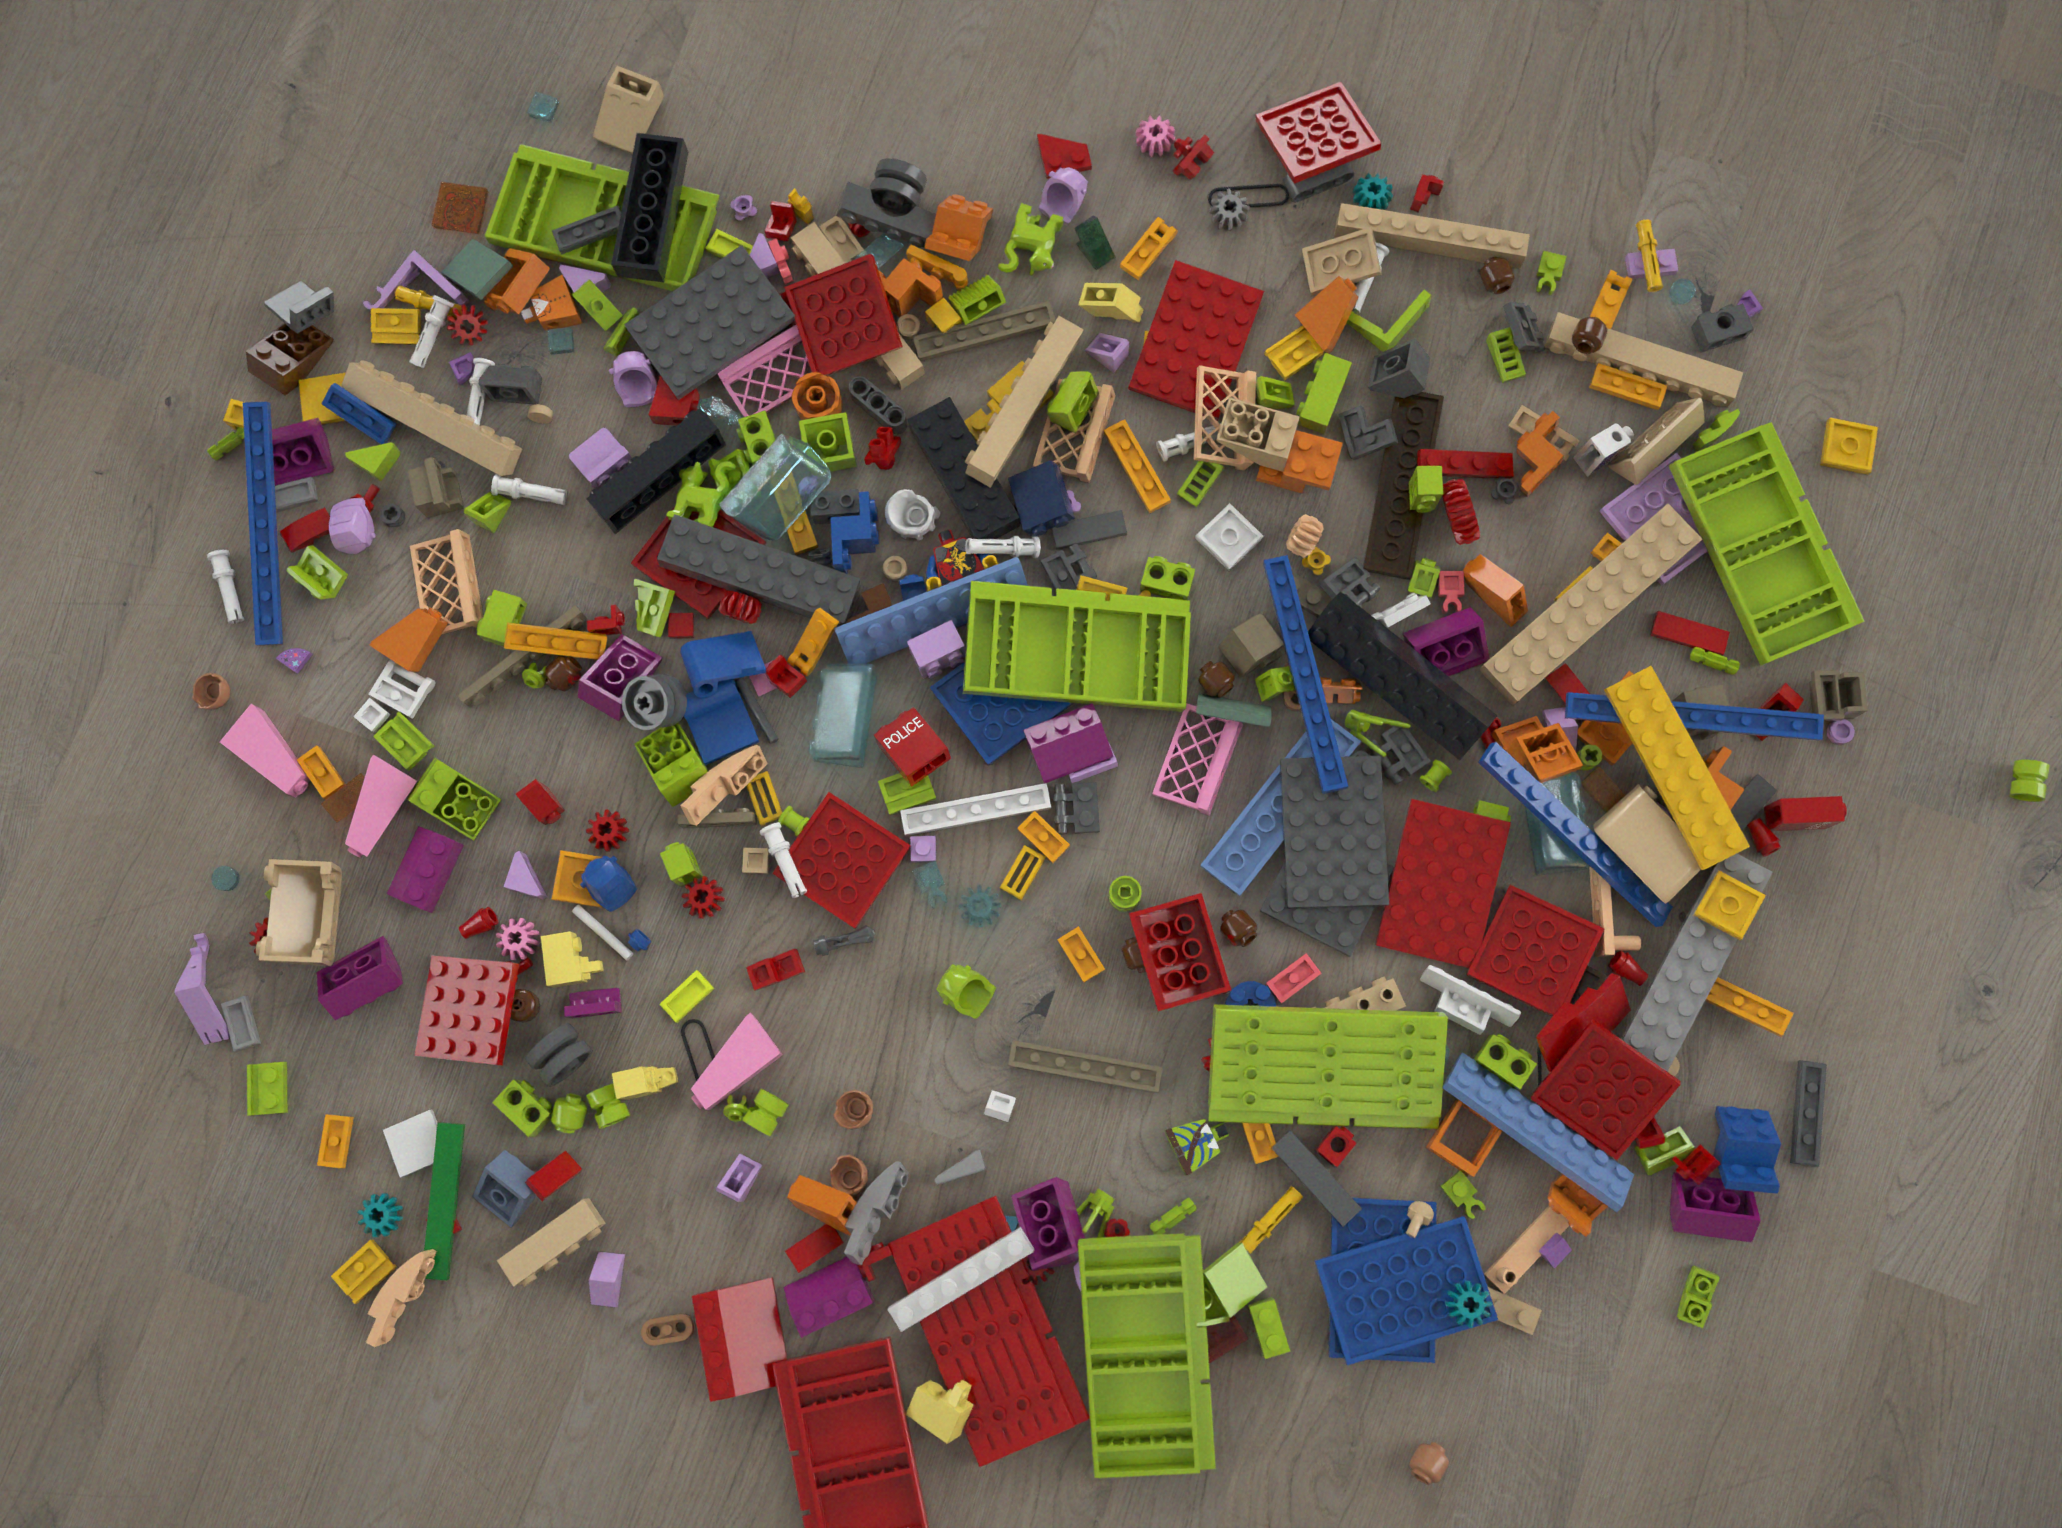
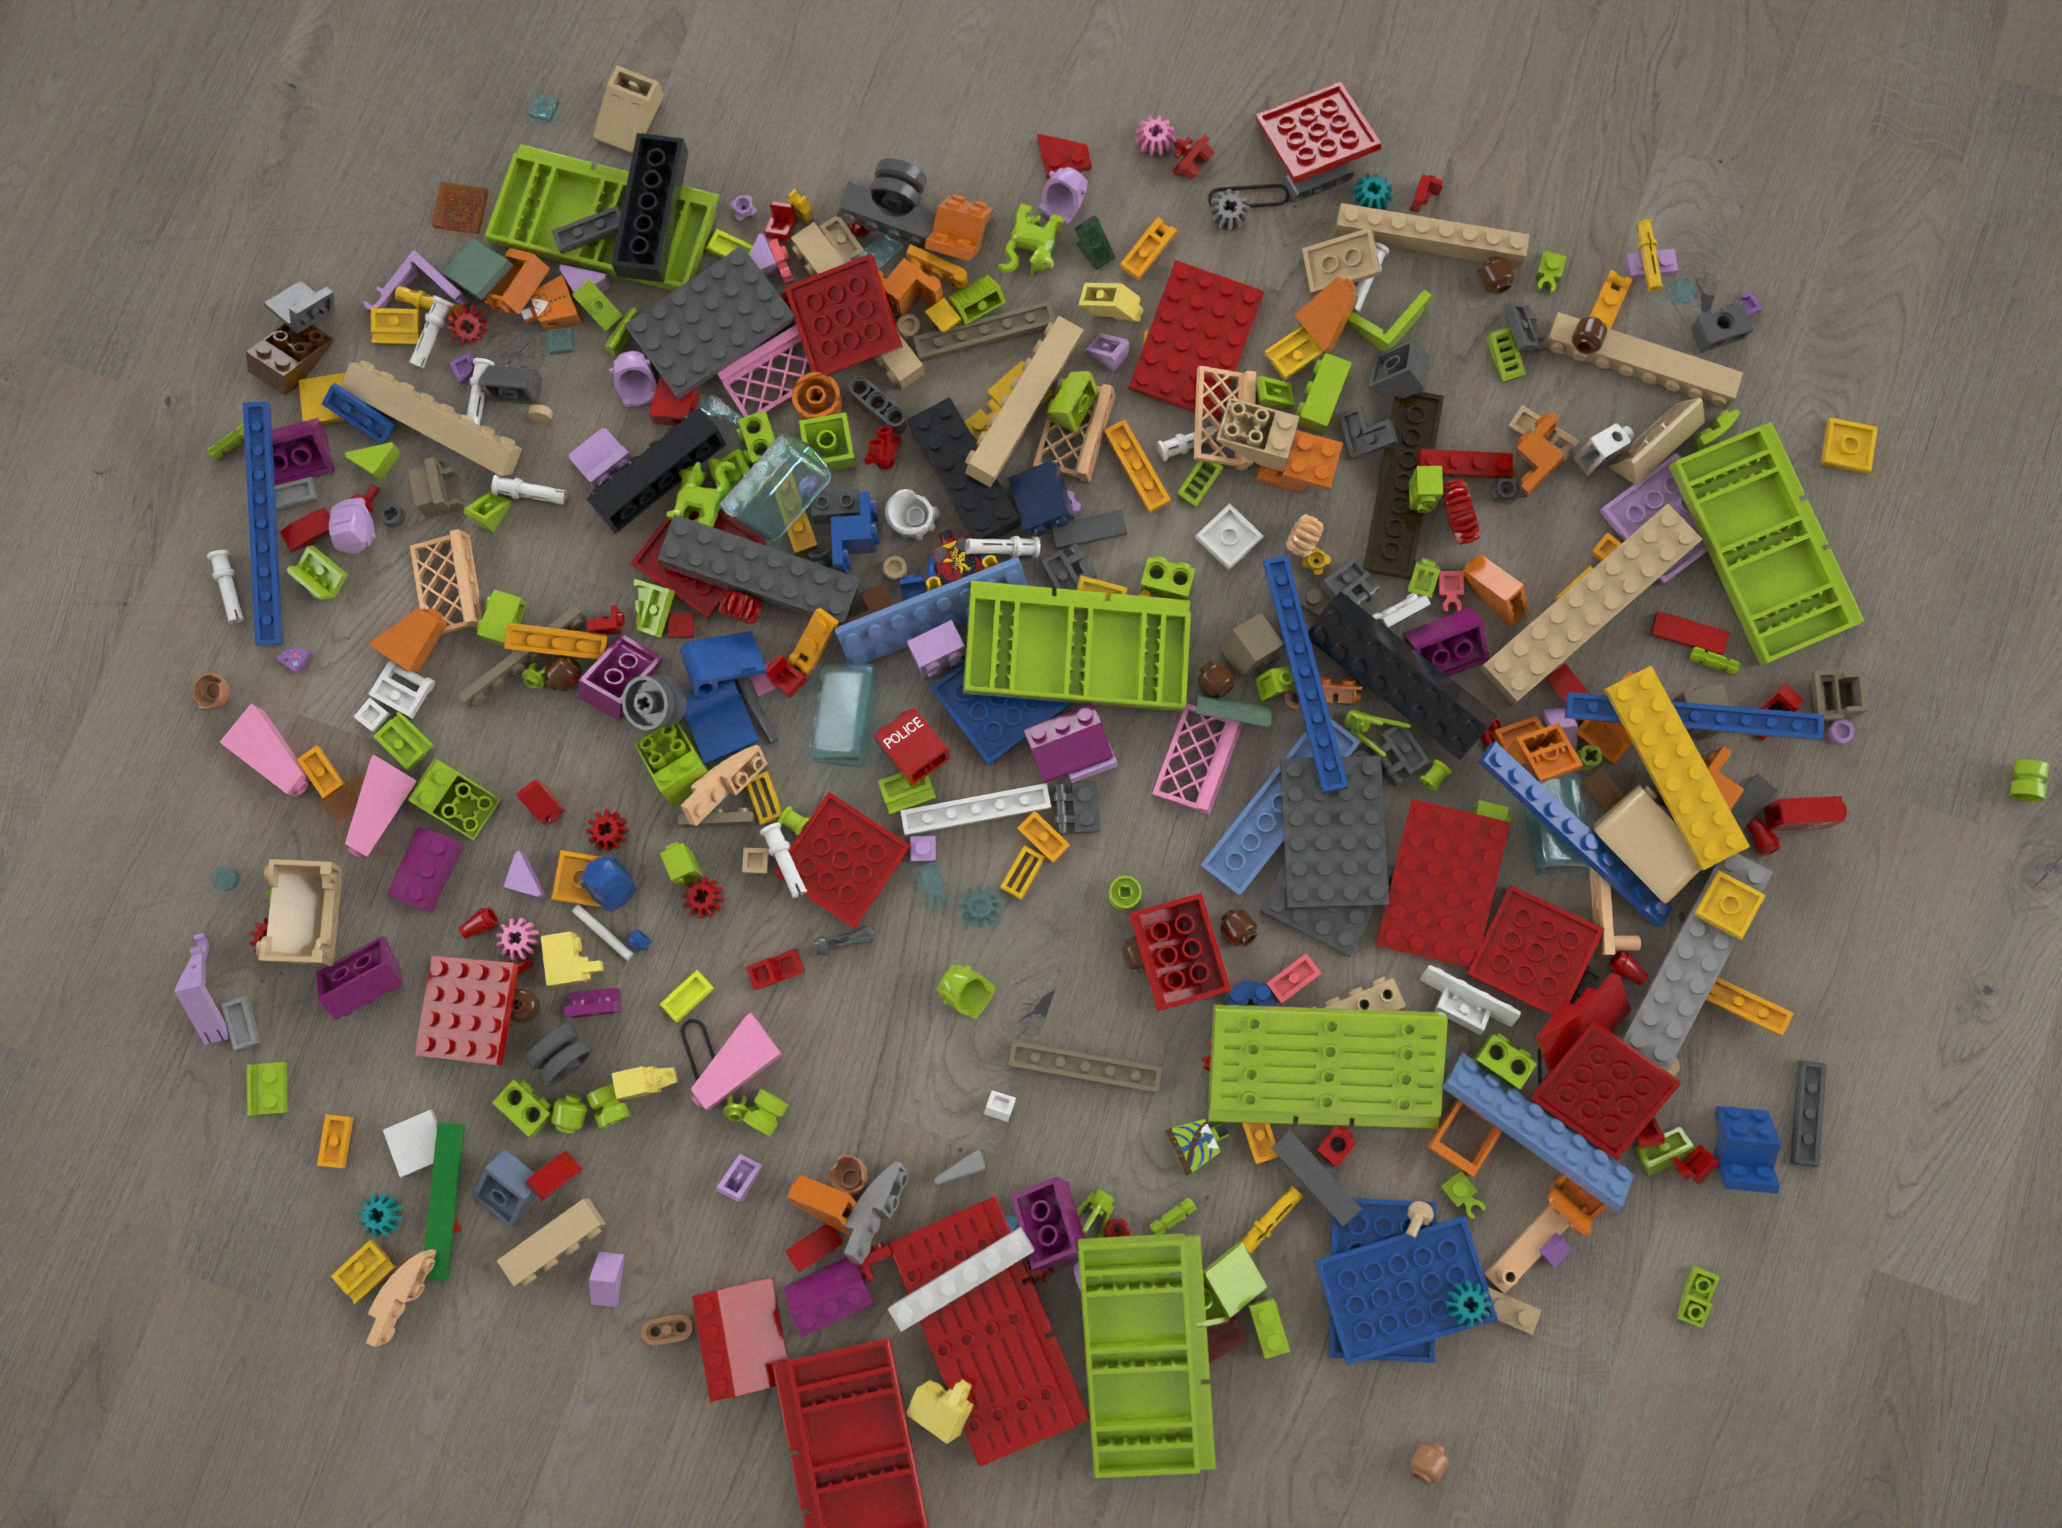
(234, 414): yellow panel -> none
(853, 1109): nougat hair -> none
(1081, 954): light orange plate -> none
(1628, 386): light orange plate -> none
(1712, 1209): magenta slope -> none

